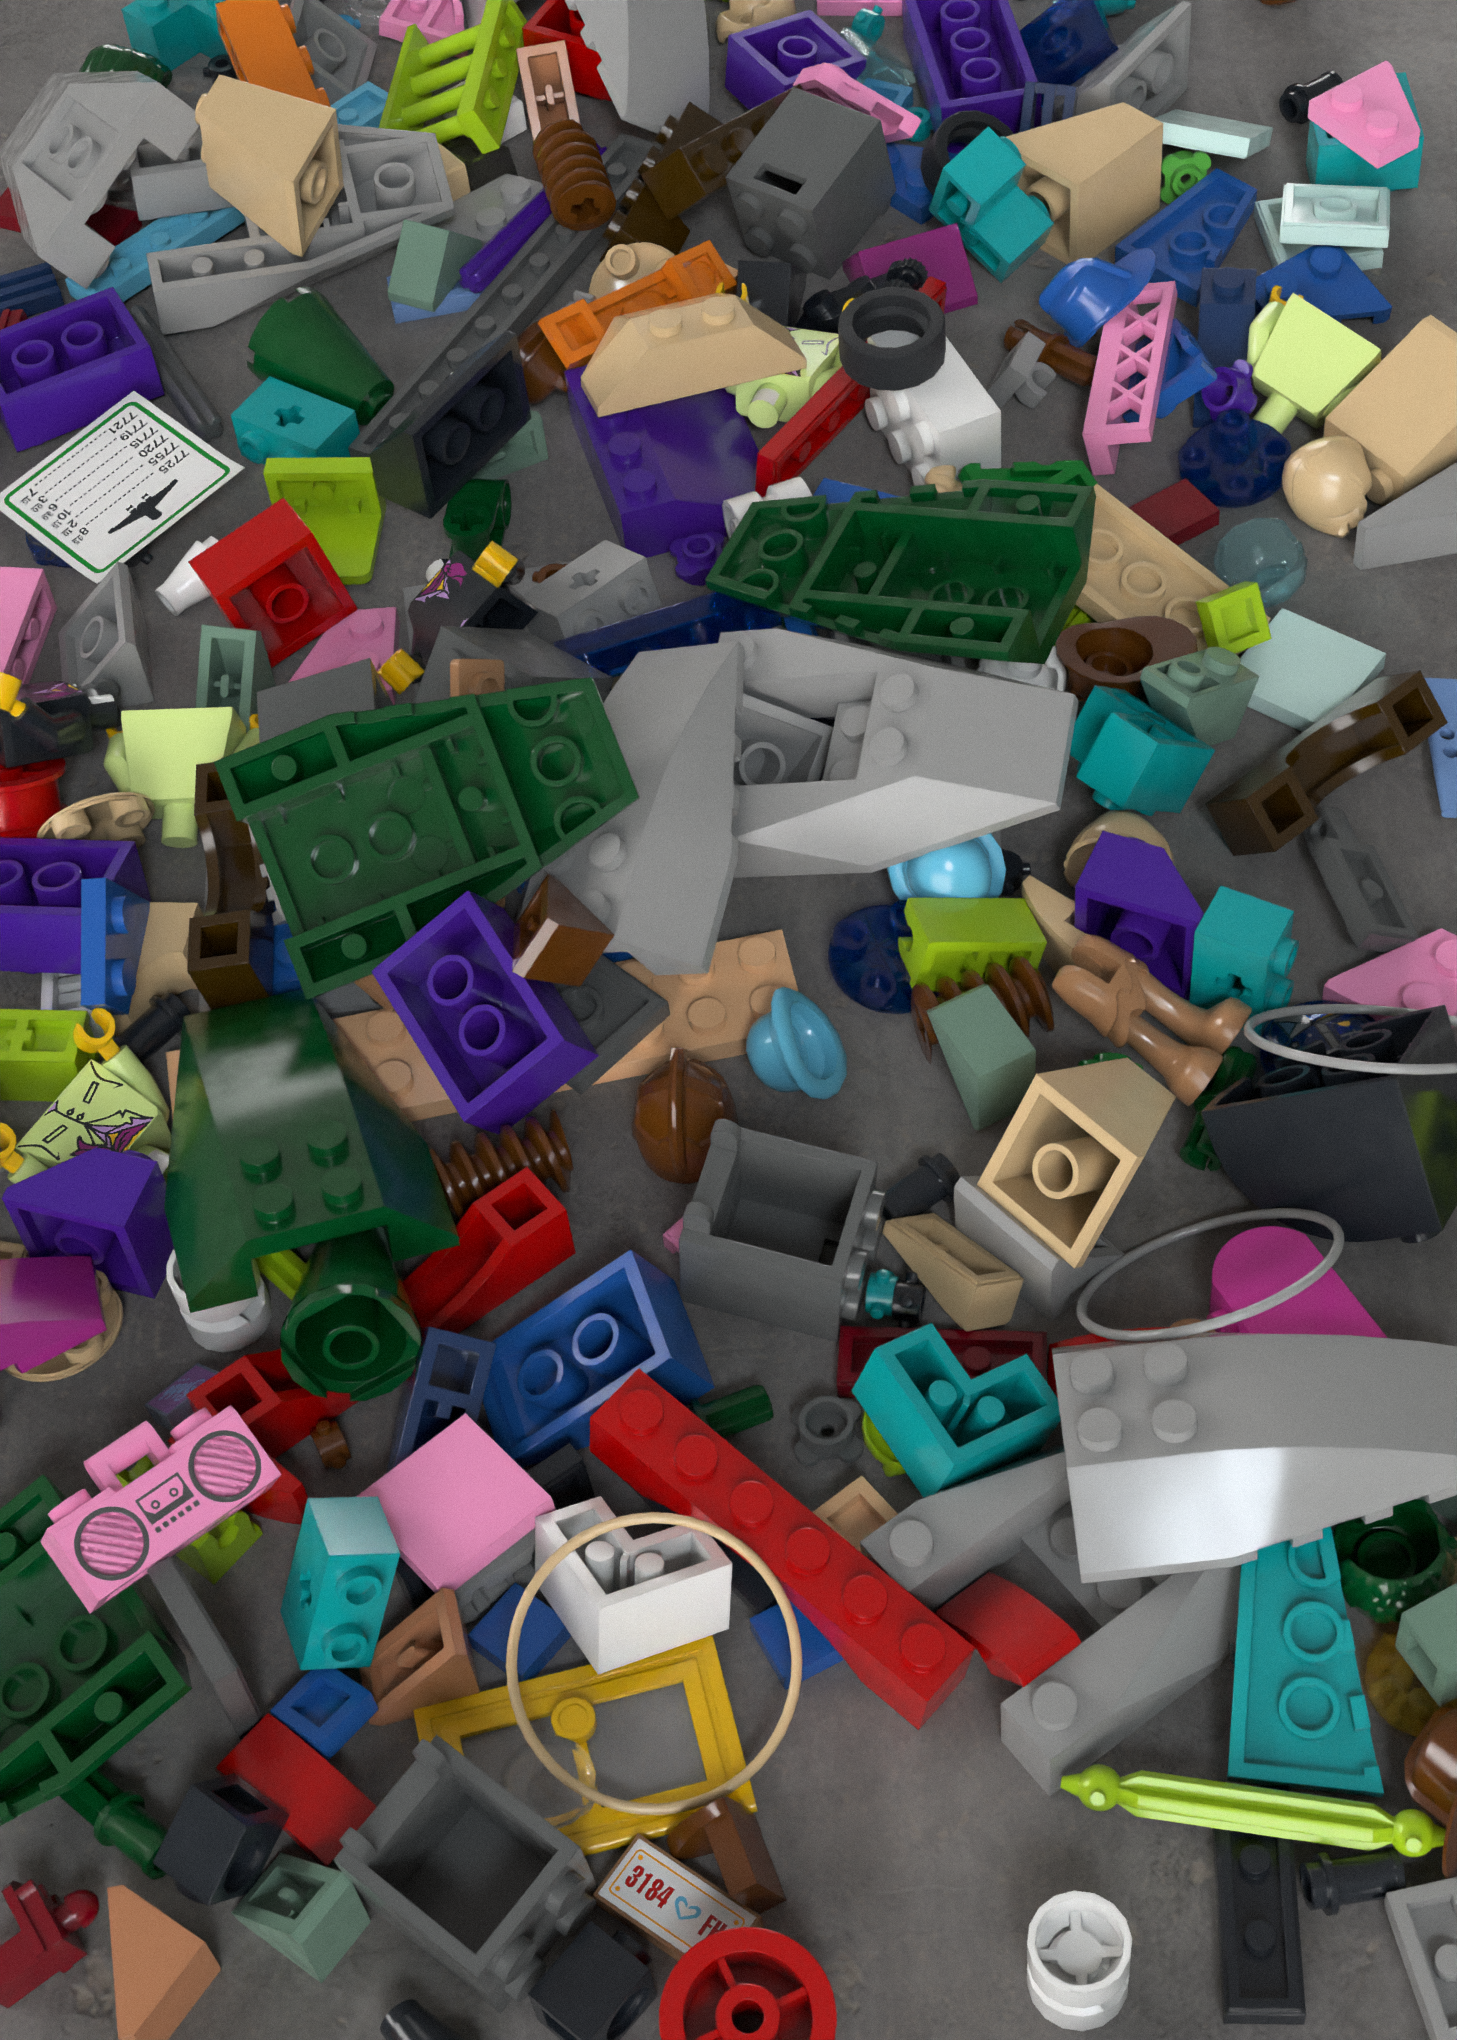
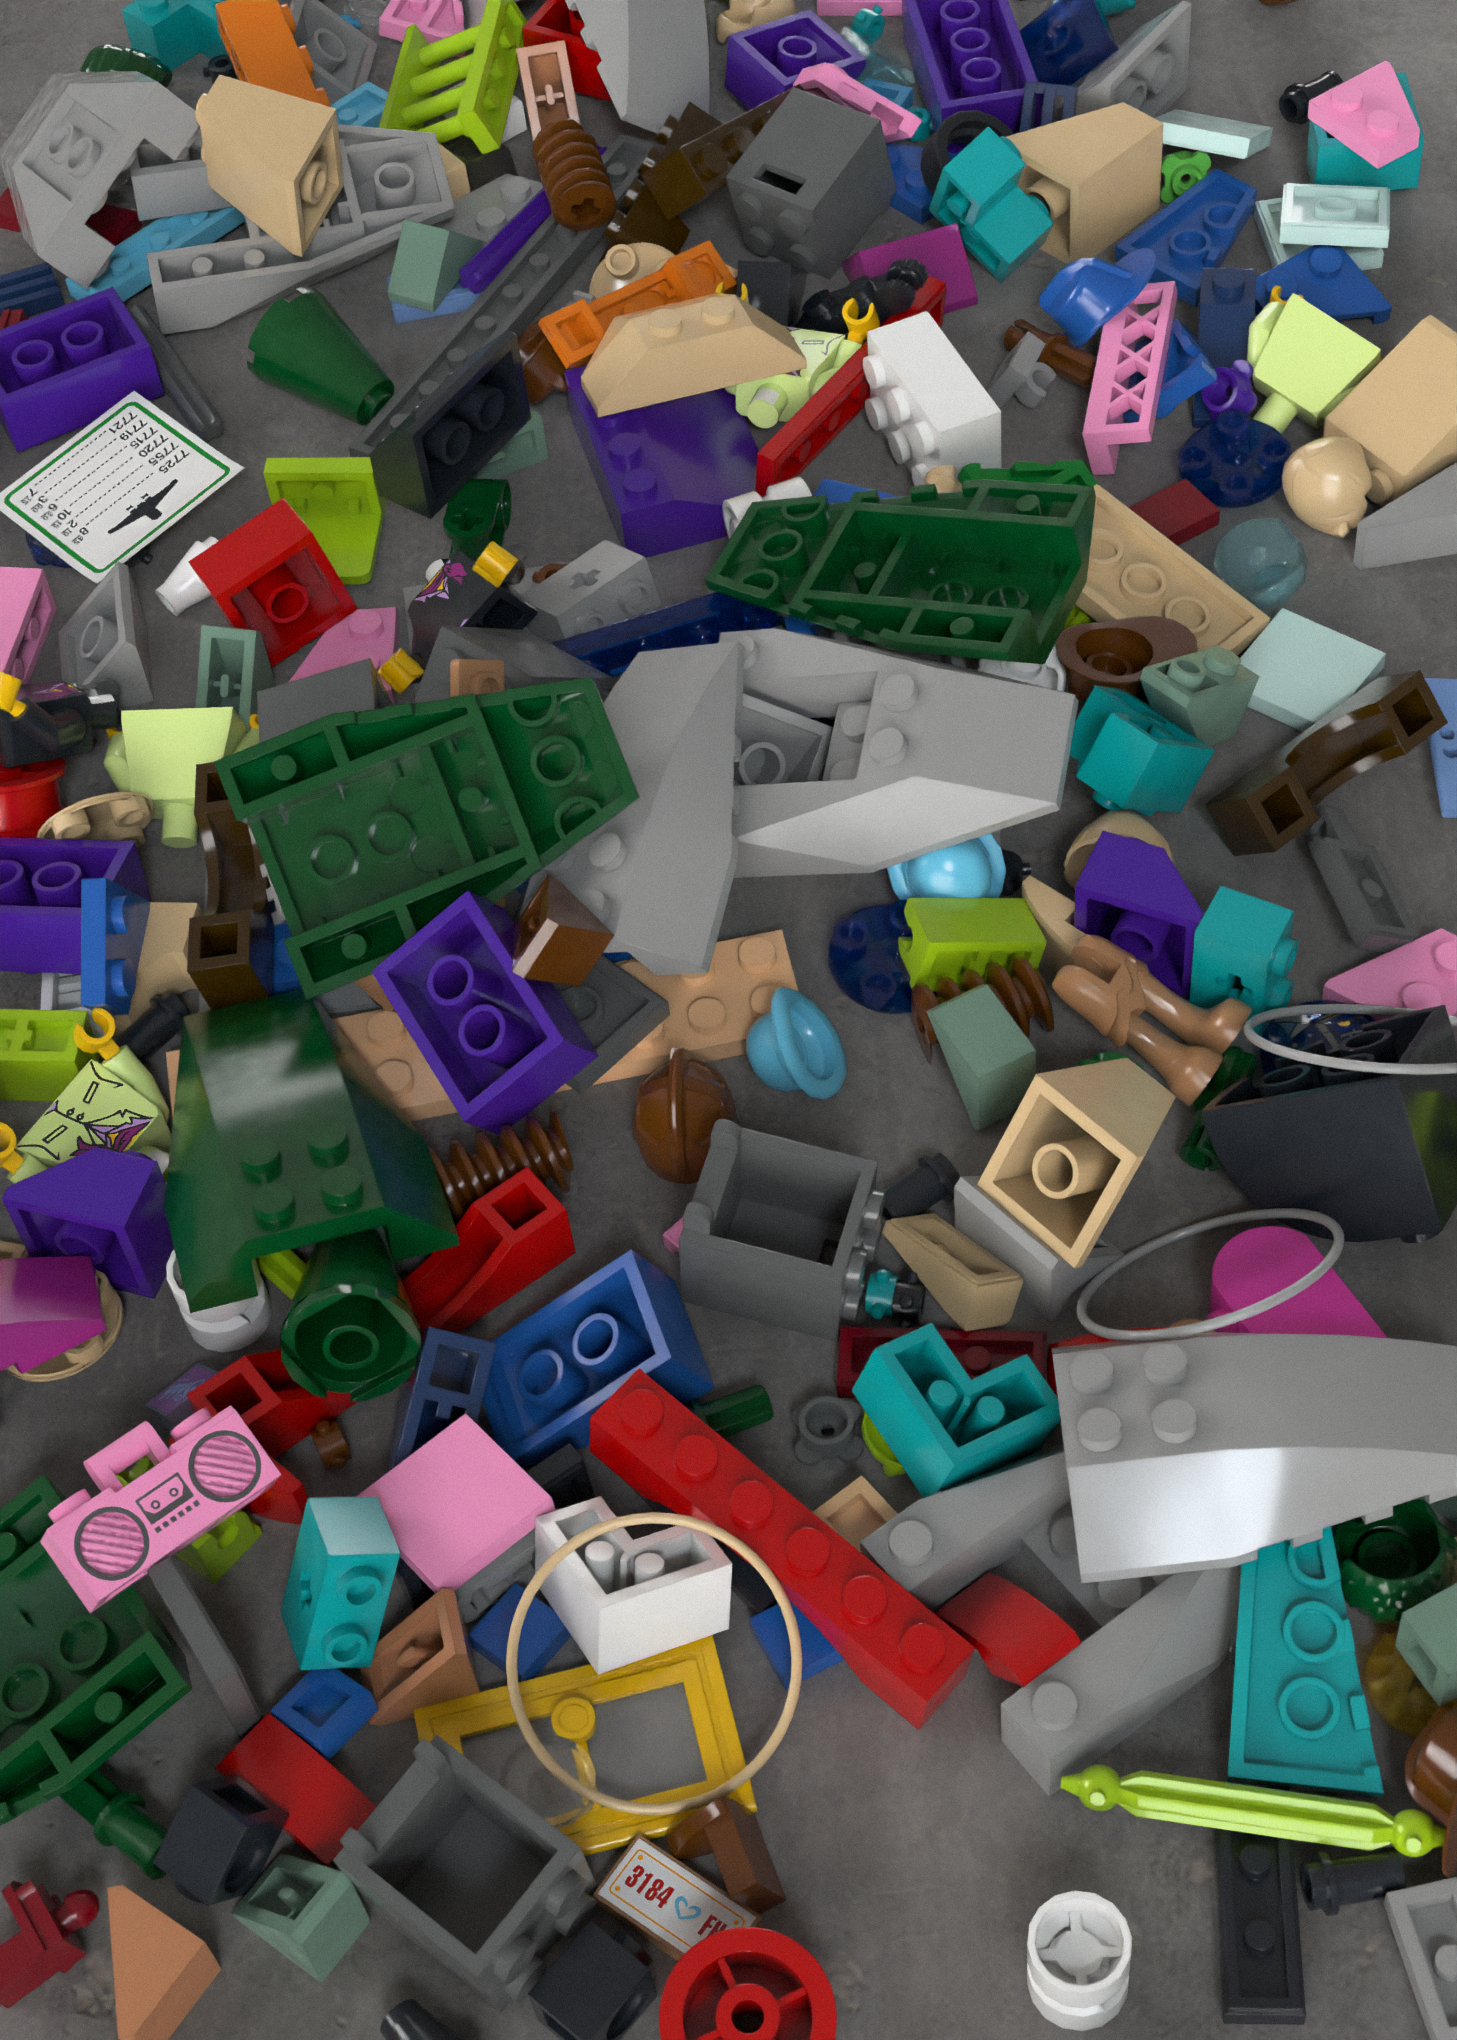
(292, 423): teal brick -> none
(696, 556): dark purple plate -> none
(889, 366): black tyre -> none
(1234, 618): lime plate -> none

